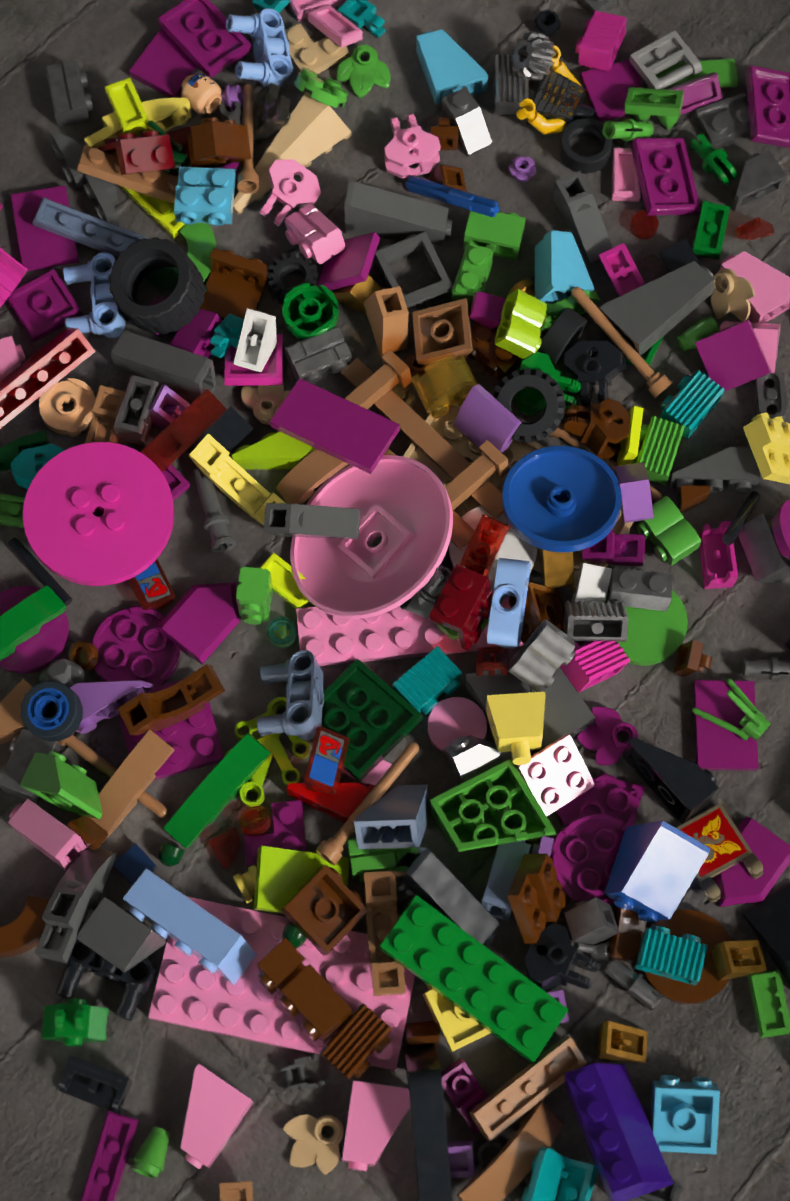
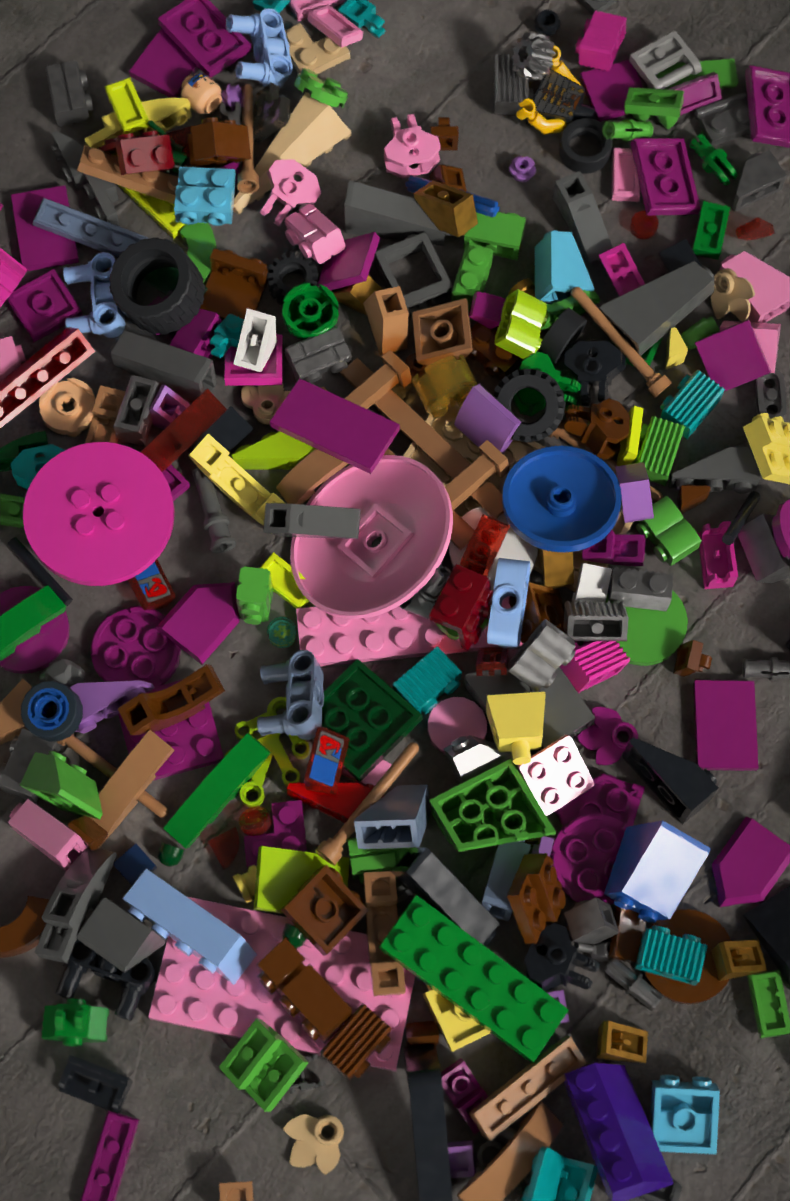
(84, 655): reddish brown tile -> none
(152, 1153): bright green cone -> none
(211, 1117): bright pink slope -> none
(263, 1064): none -> bright green slope
(364, 74): bright green plate -> none
(372, 1121): bright pink slope -> none
(448, 66): medium azure slope -> none
(448, 207): none -> pearl gold slope
(466, 114): slope -> none
(676, 349): none -> light yellow slope
(726, 846): flag -> none
(753, 722): bright green plant -> none

